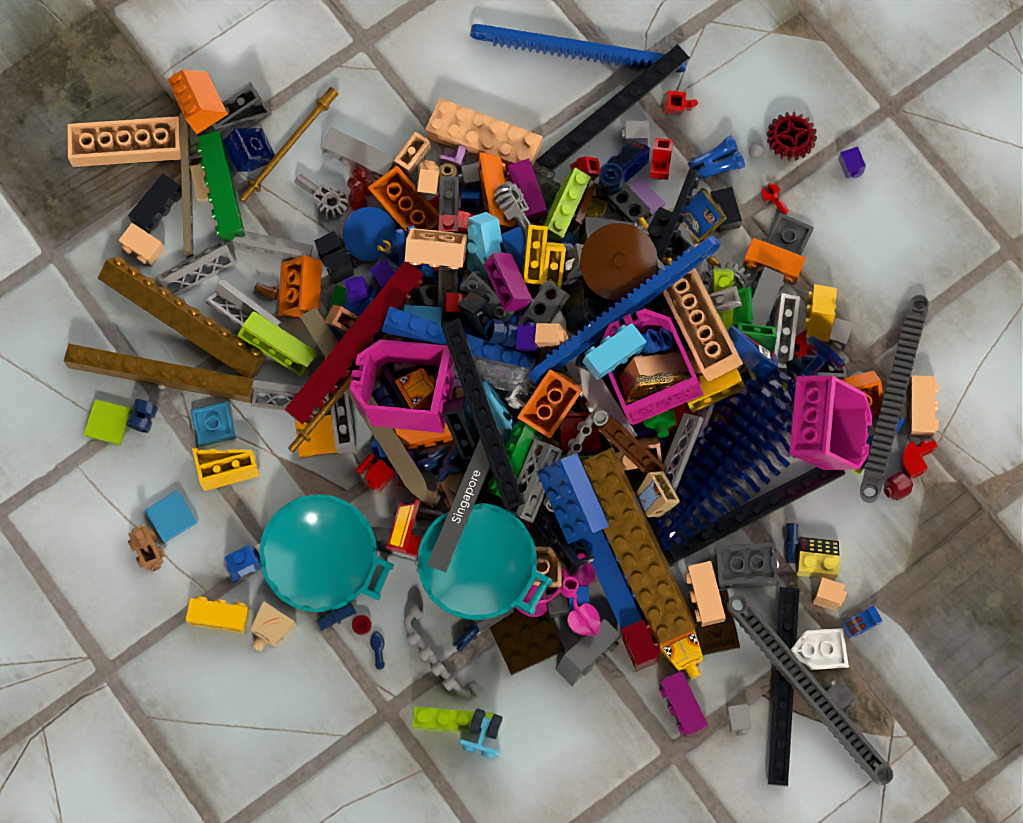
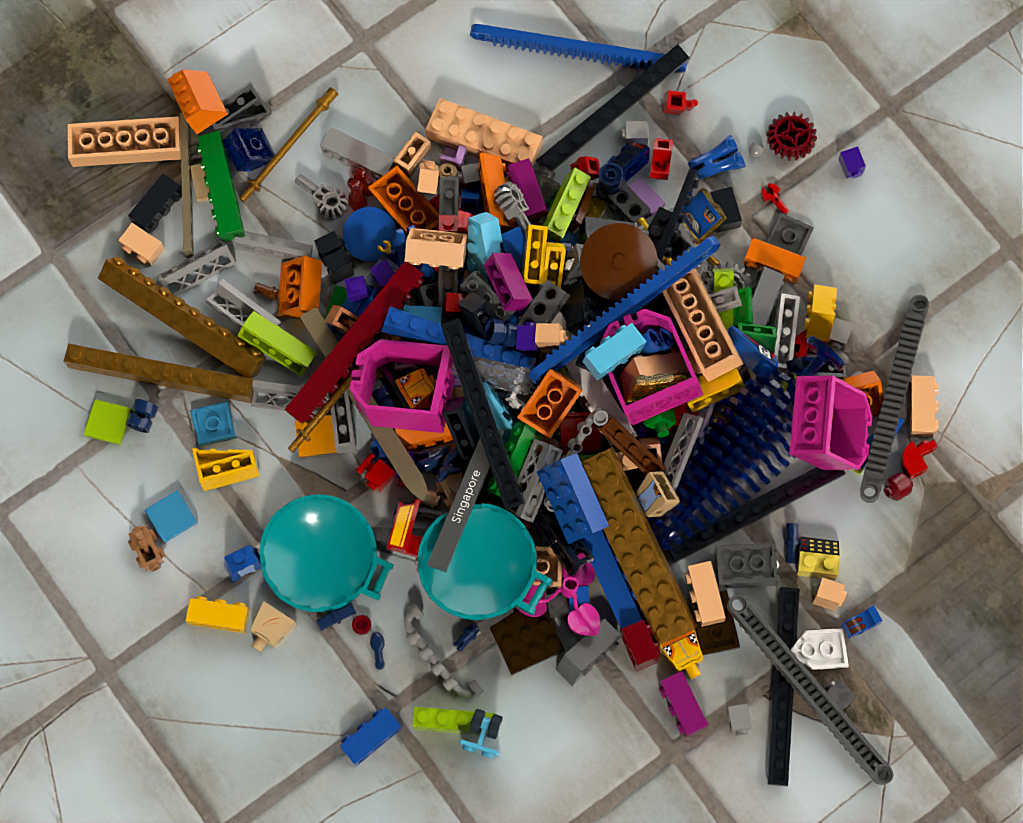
(370, 736): none -> blue brick

